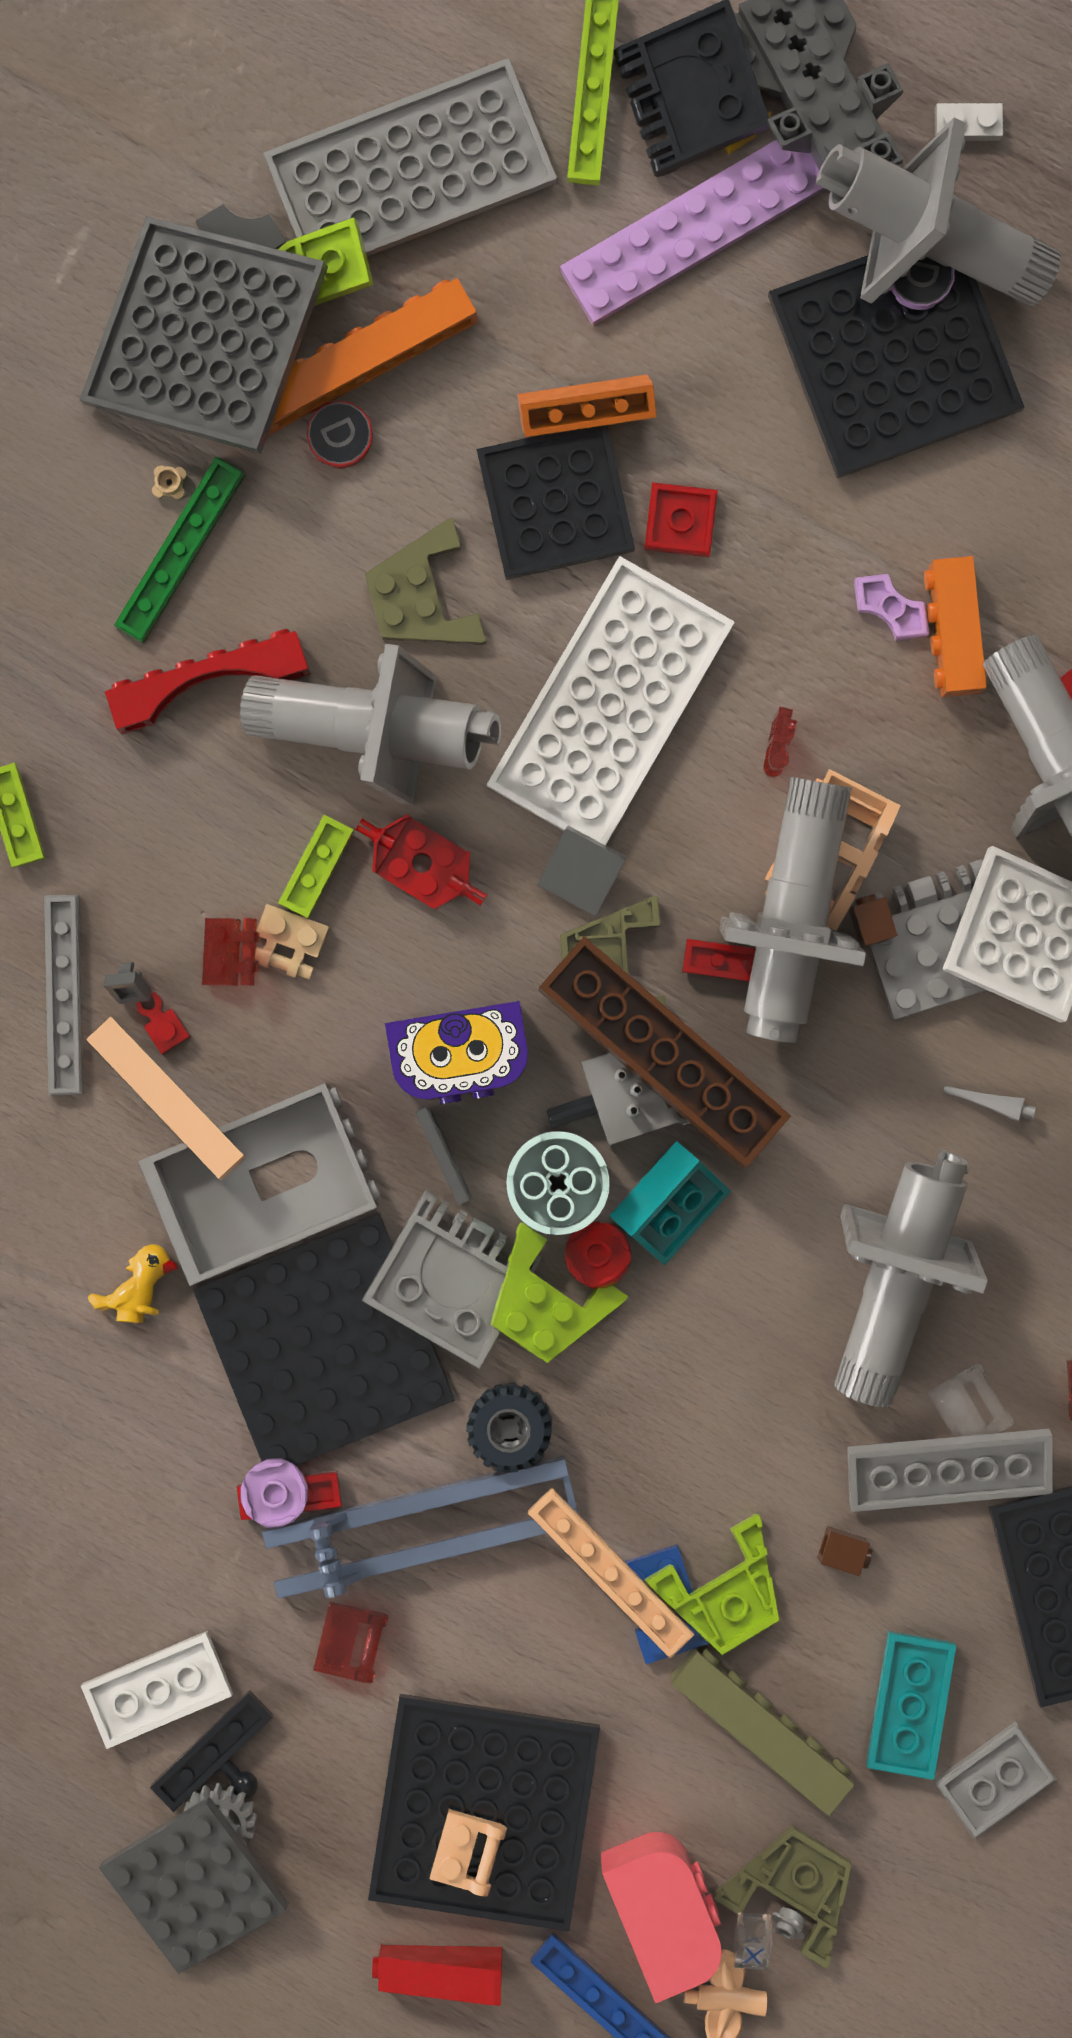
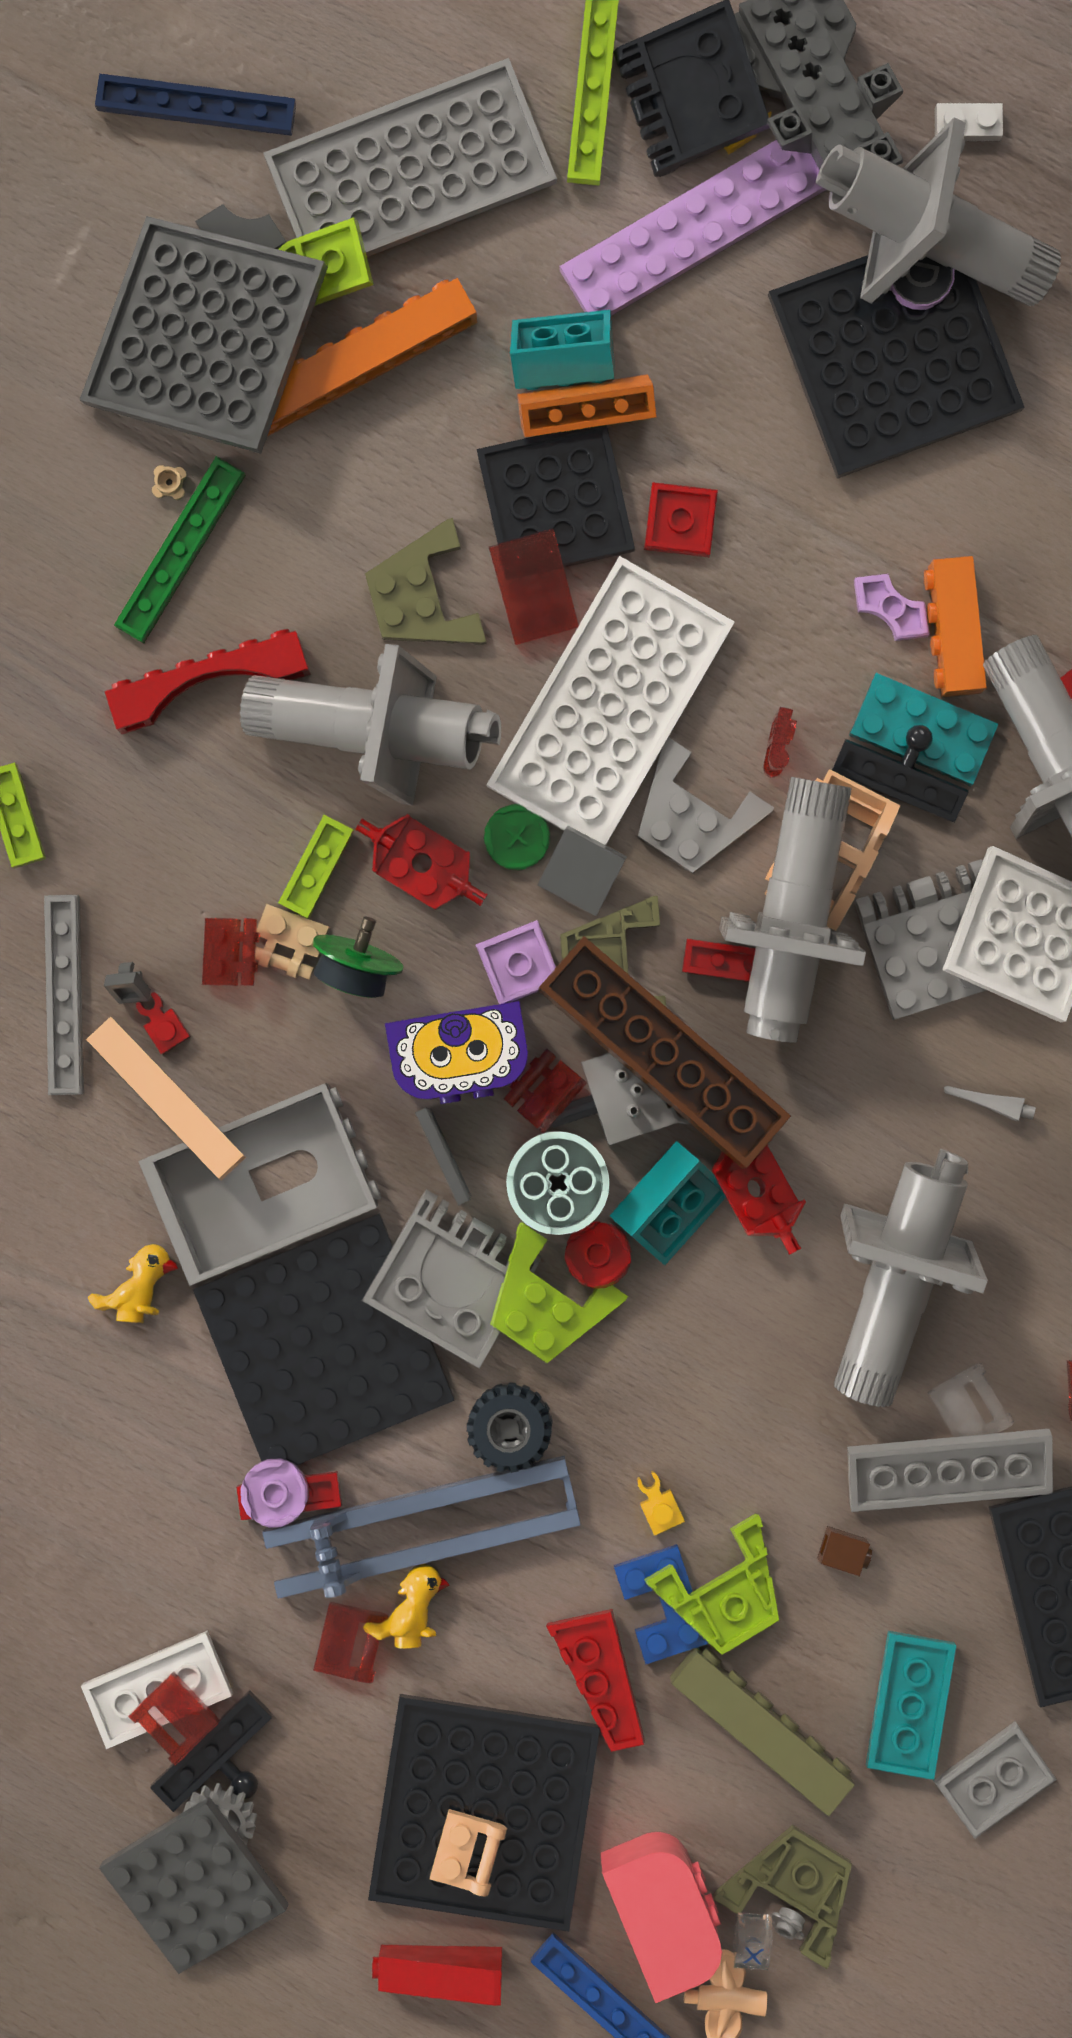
(182, 1710): none -> clear red plate
(195, 104): none -> dark blue plate
(339, 434): black tile -> none
(354, 964): none -> piece
(410, 1618): none -> yellow animal
(516, 837): none -> green tile
(516, 962): none -> lavender tile
(533, 586): none -> clear red plate
(550, 1096): none -> clear red plate
(562, 350): none -> teal slope
(597, 1662): none -> red wing
(611, 1572): light nougat tile -> none
(660, 1508): none -> yellow plate
(686, 826): none -> light grey wing
(774, 1208): none -> red plate
(872, 920): reddish brown brick -> none
(902, 778): none -> black plate
(958, 735): none -> teal plate

